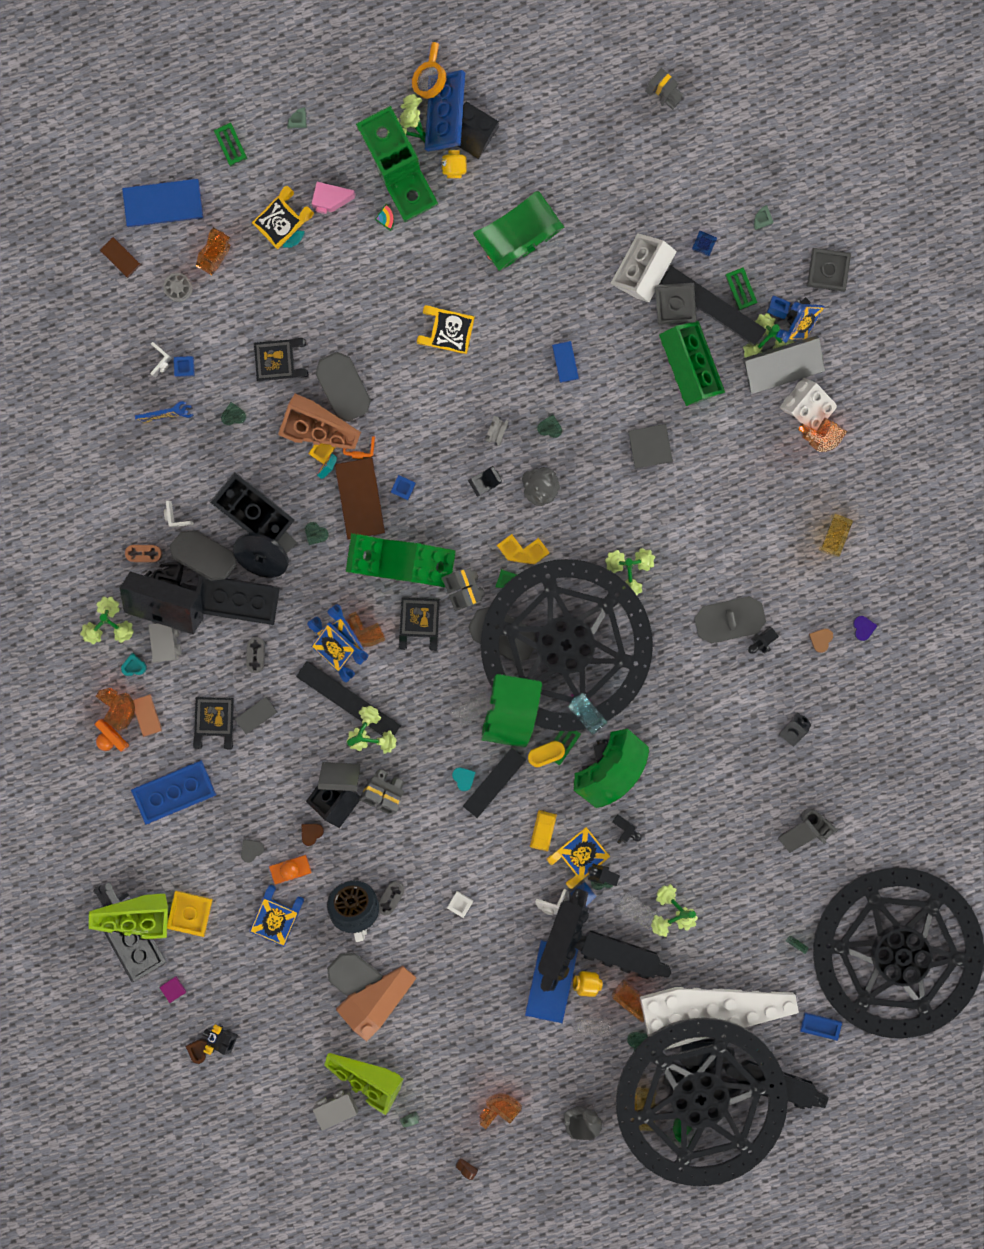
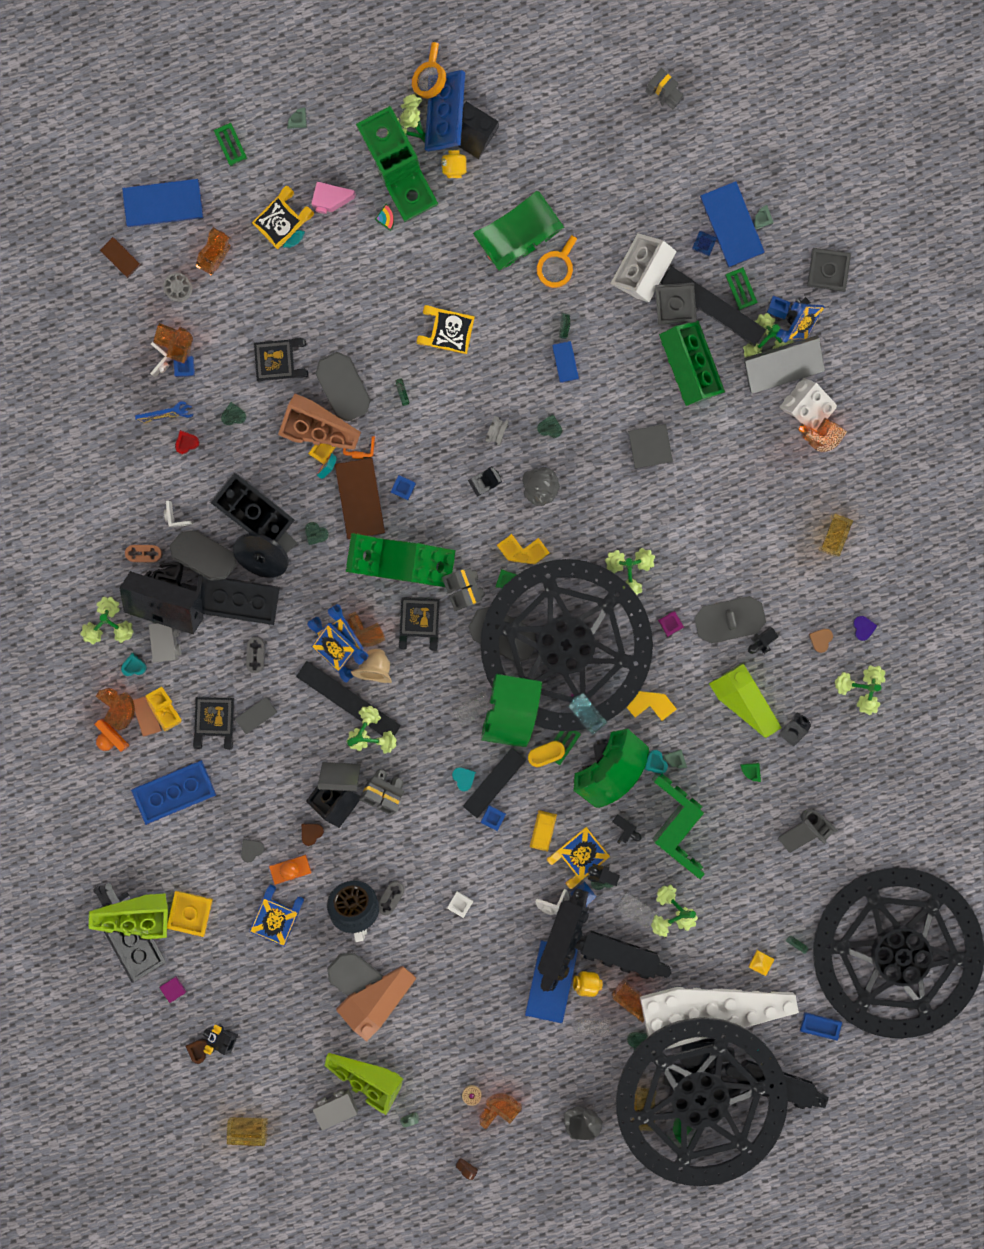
(162, 708): none -> yellow slope
(177, 342): none -> clear orange brick
(186, 442): none -> red tile
(247, 1131): none -> clear yellow panel
(375, 667): none -> tan piece
(402, 391): none -> clear green tile
(471, 1095): none -> tan tile
(493, 817): none -> blue plate
(556, 267): none -> piece
(564, 326): none -> clear green tile
(656, 763): none -> teal tile
(658, 702): none -> yellow tile
(670, 623): none -> magenta tile
(676, 759): none -> sand green tile
(678, 825): none -> green bracket
(732, 224): none -> blue tile
(744, 698): none -> lime wedge
(751, 771): none -> green tile
(761, 962): none -> yellow tile
(874, 677): none -> yellowish green plant

